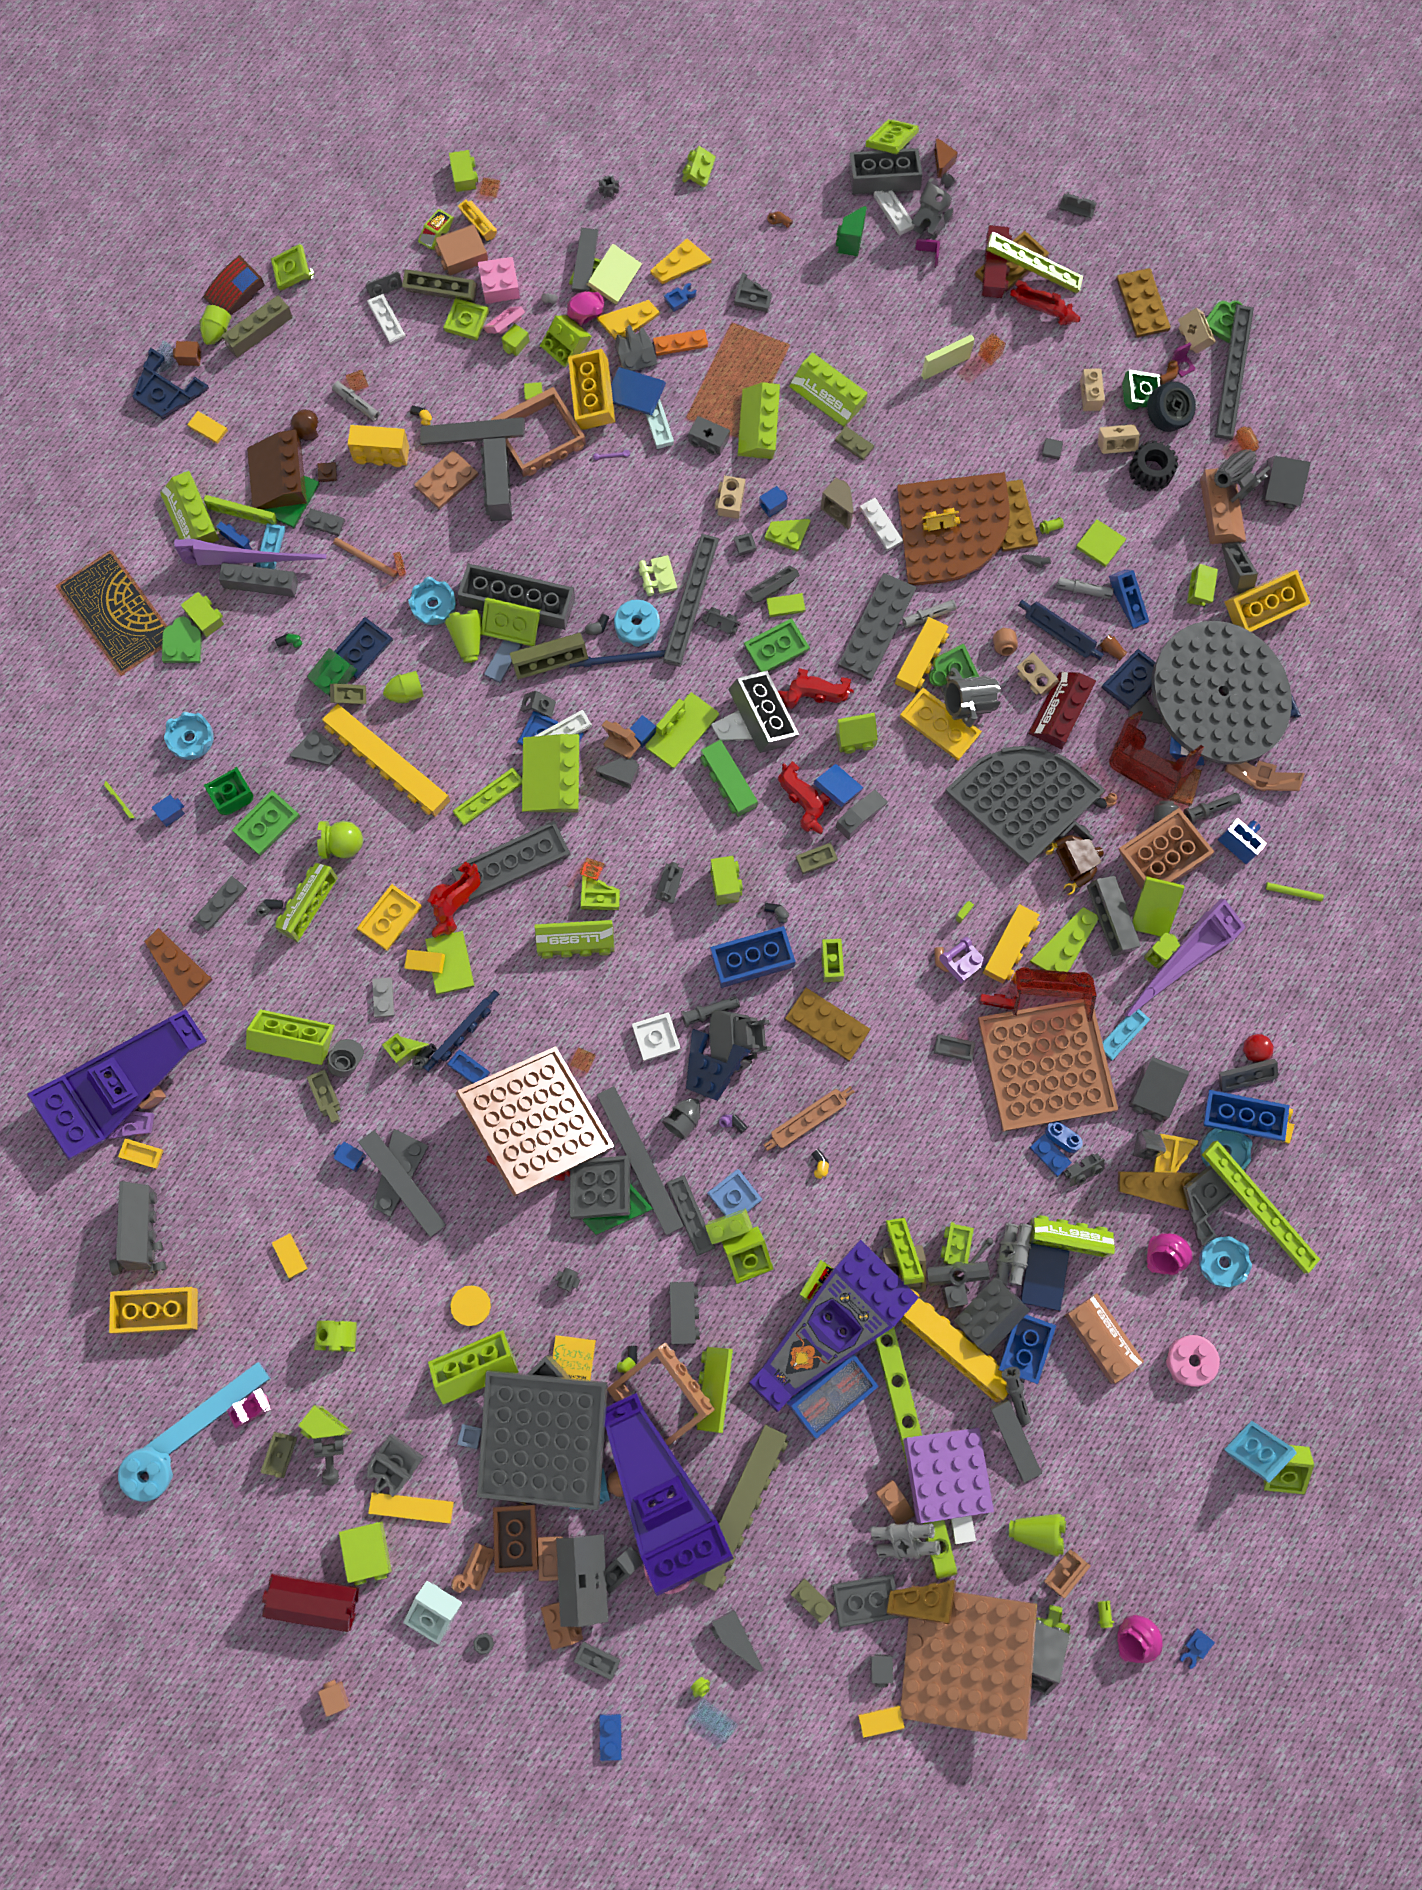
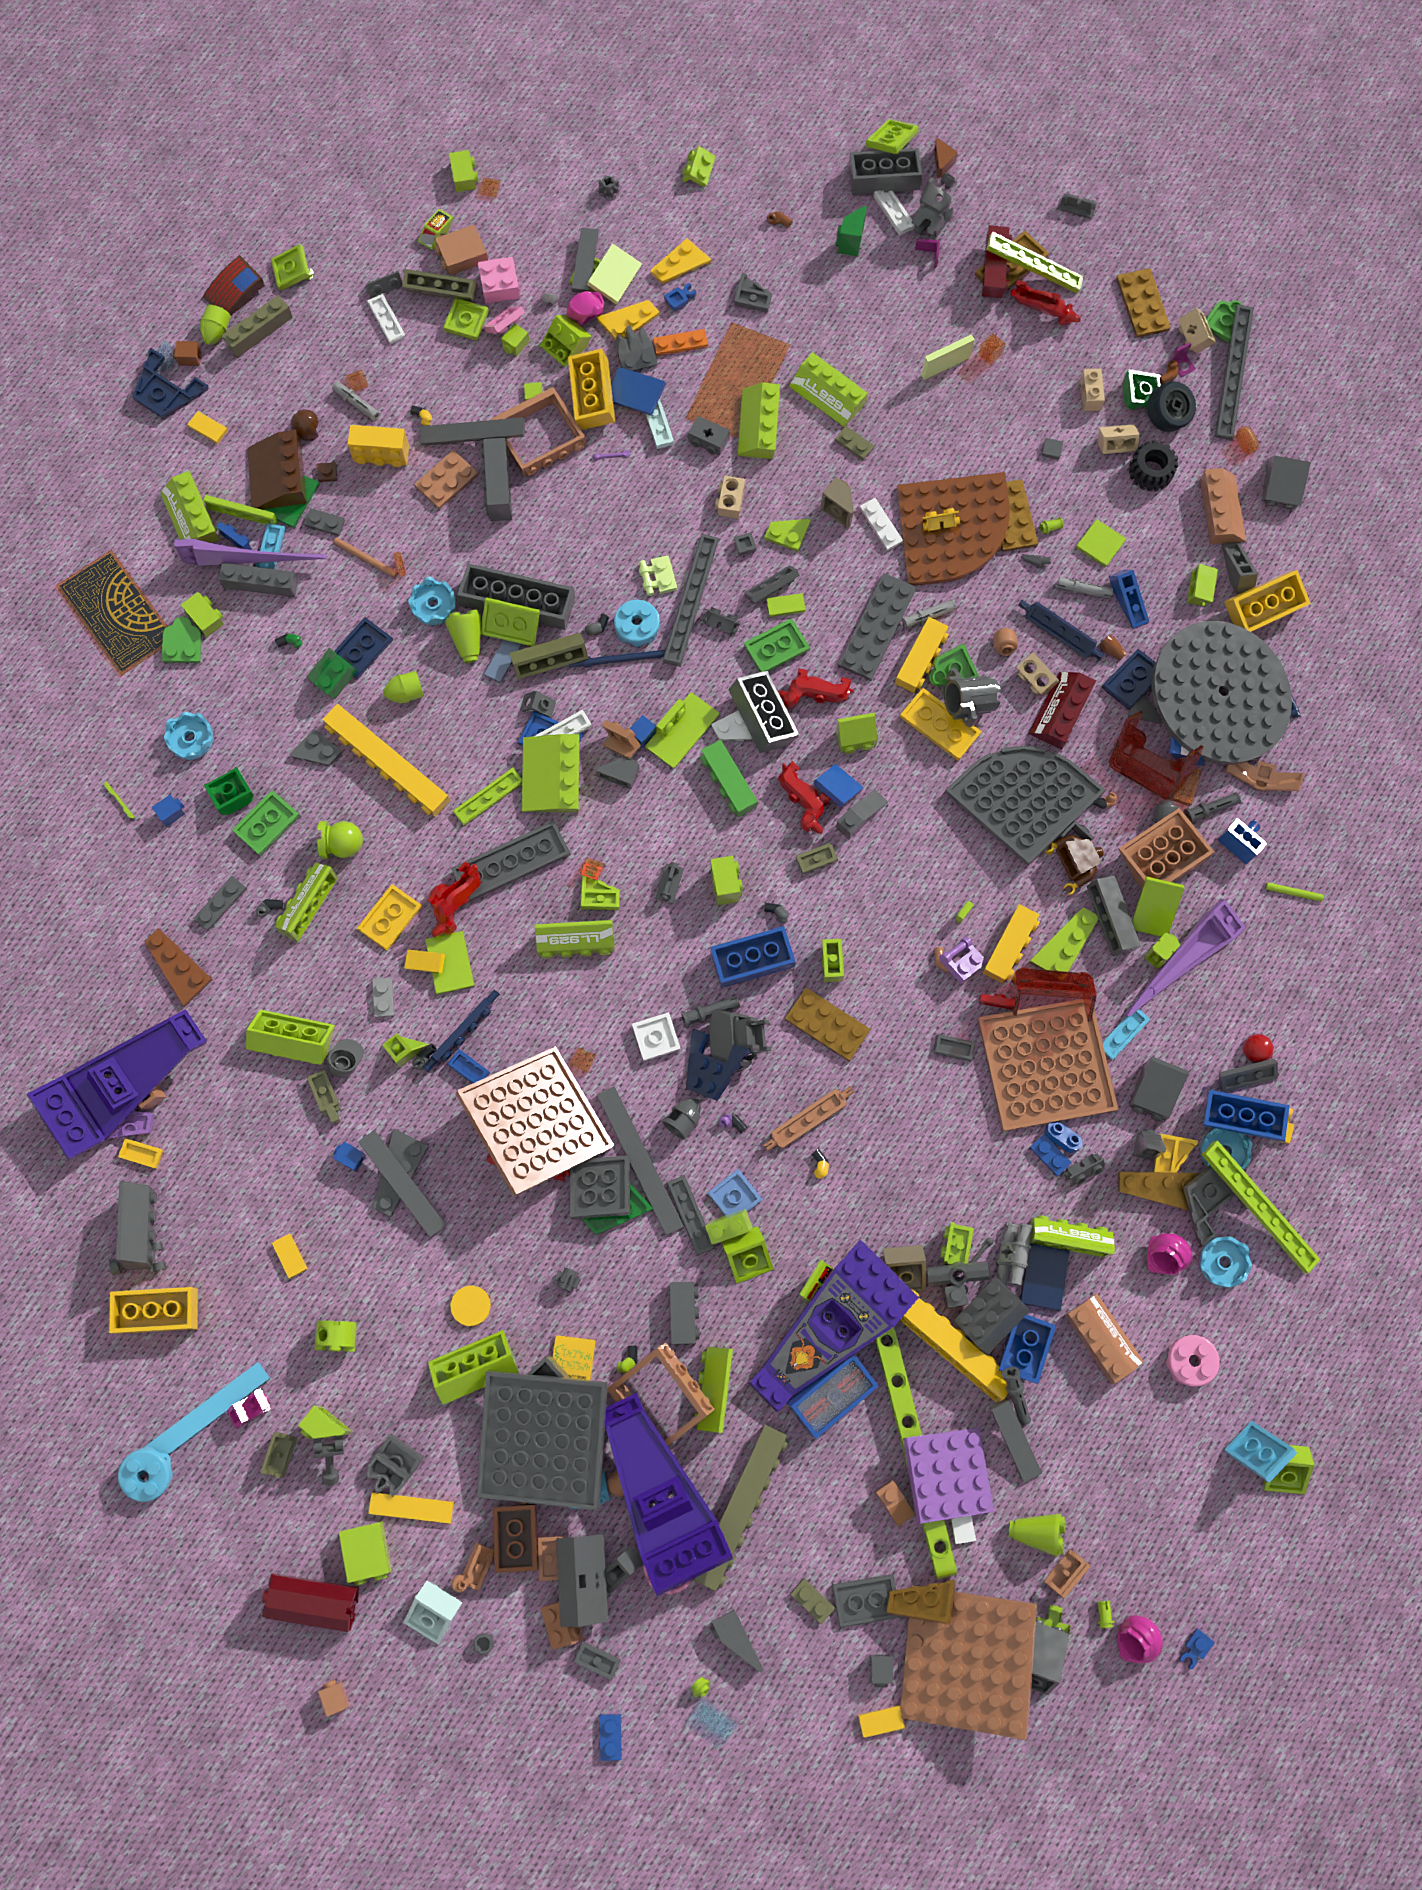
(347, 694): olive plate -> none
(469, 1436): sand blue plate -> none
(477, 219): yellow piece -> none
(773, 501): blue brick -> none
(904, 1251): lime tile -> none
(905, 1540): light grey pin -> none
(1238, 470): dark grey plate -> none

